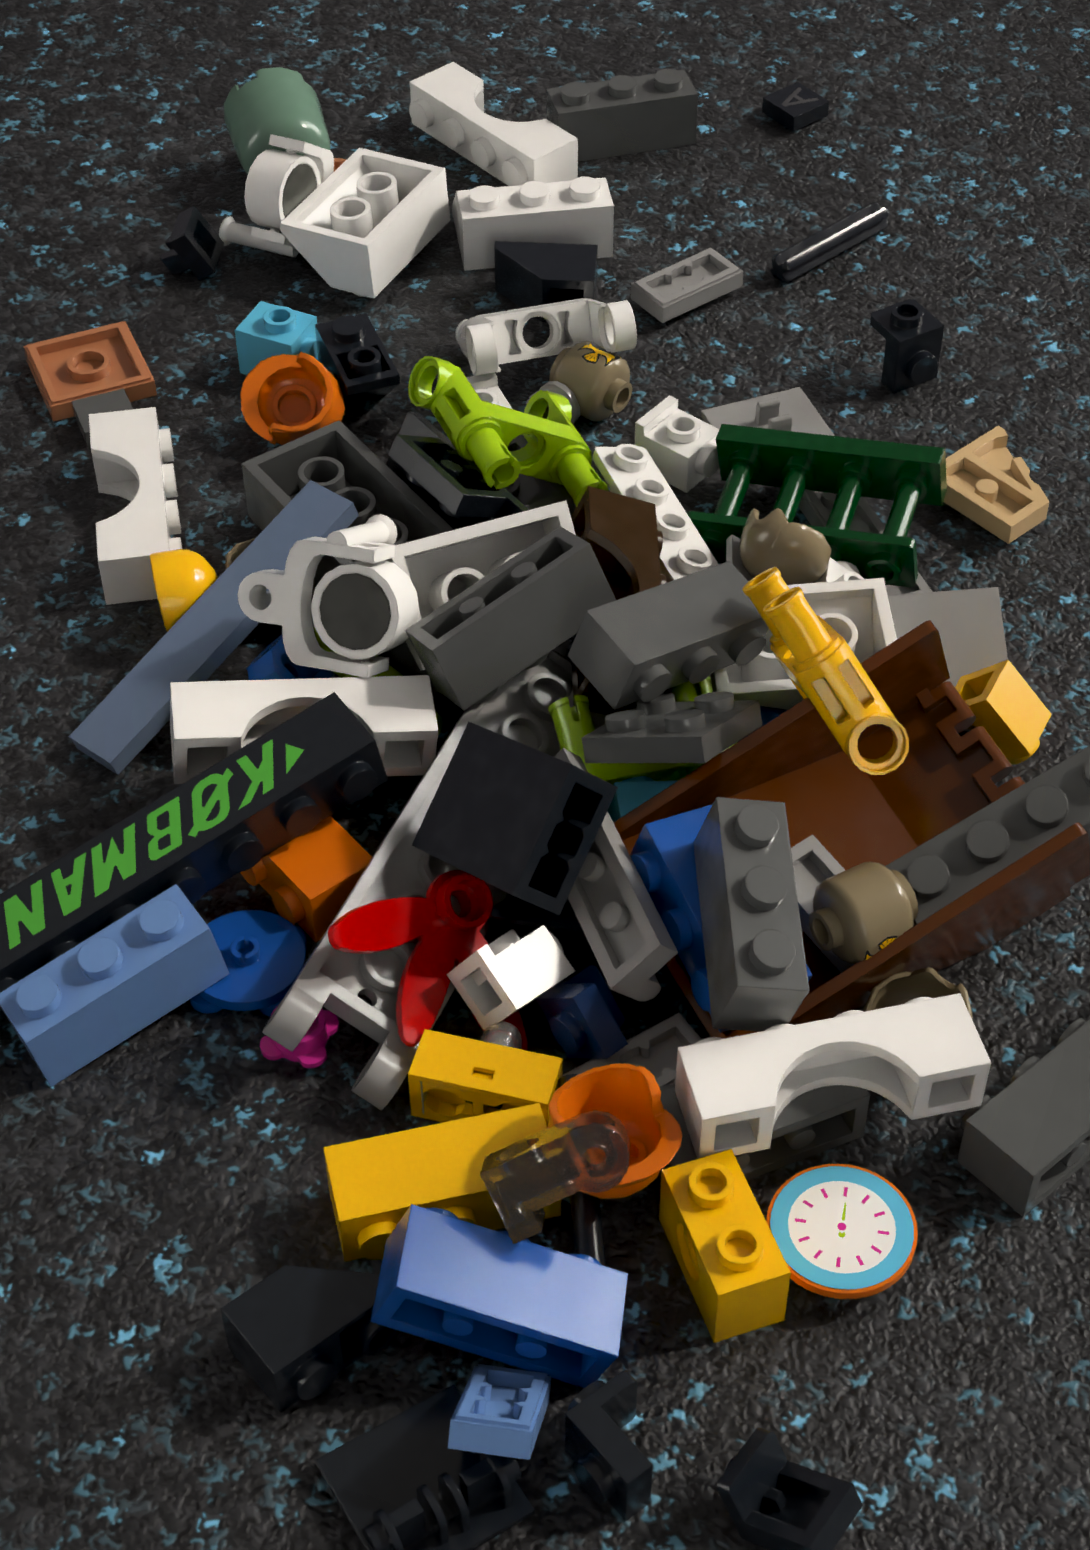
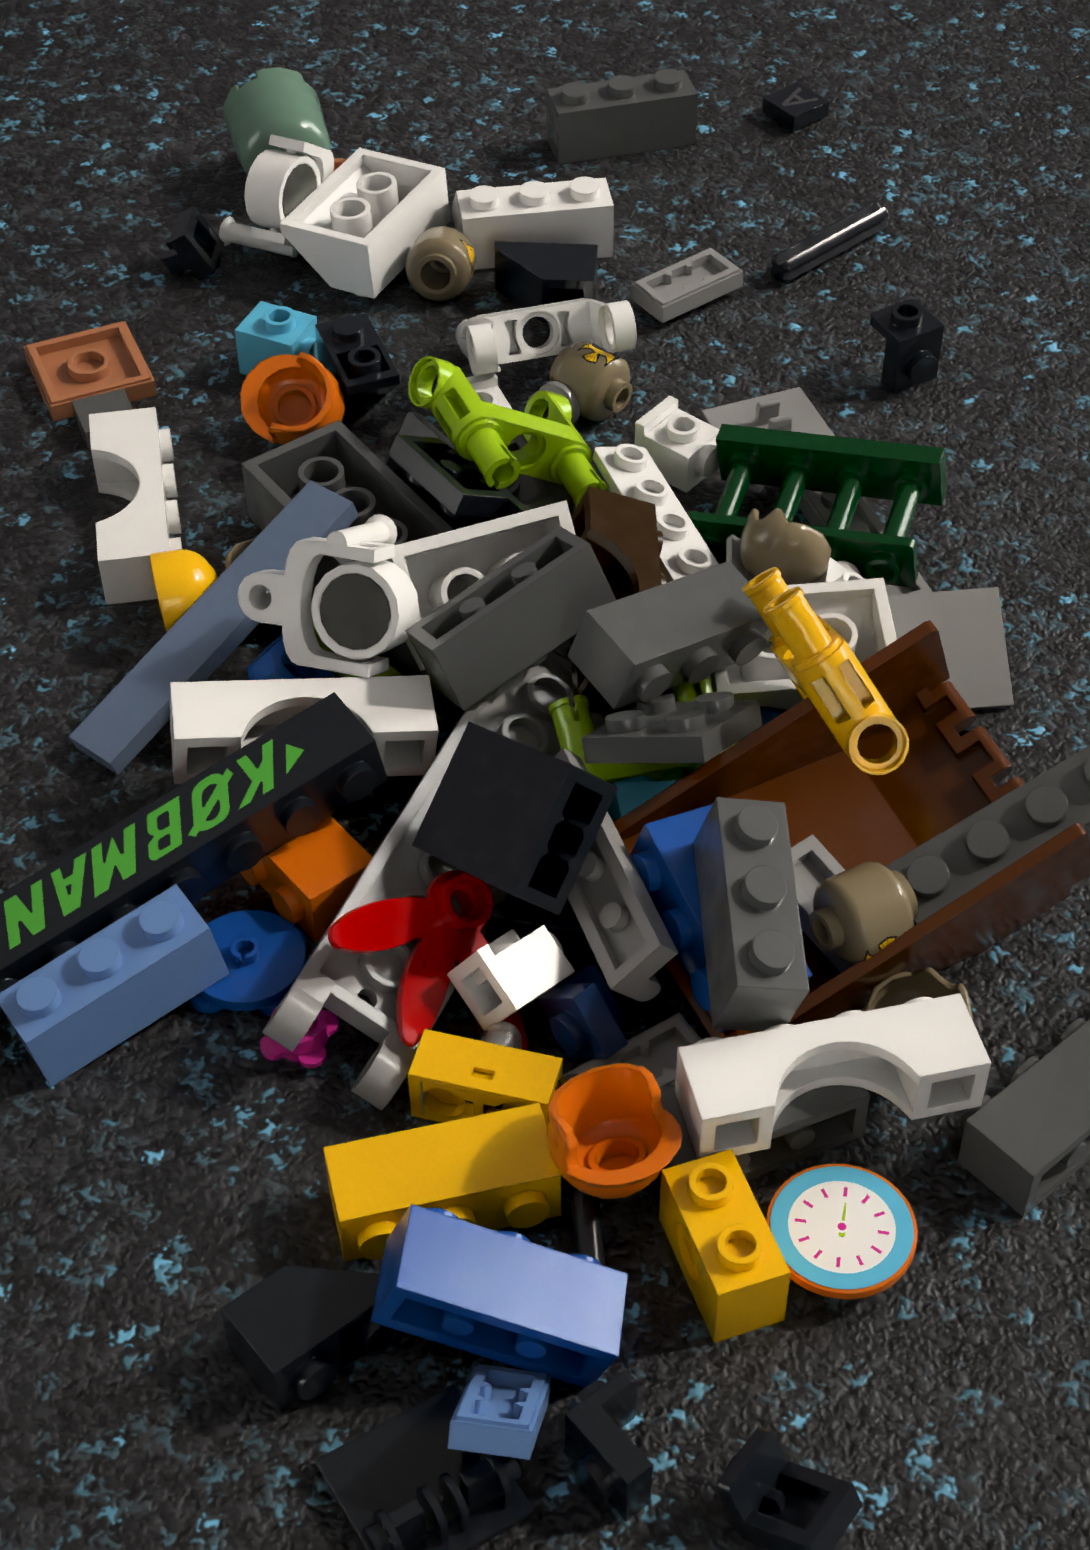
(440, 263): none -> dark tan head
(451, 109): white arch -> none
(572, 1156): clear smoke leg -> none
(994, 487): tan wing -> none
(1005, 709): yellow brick -> none

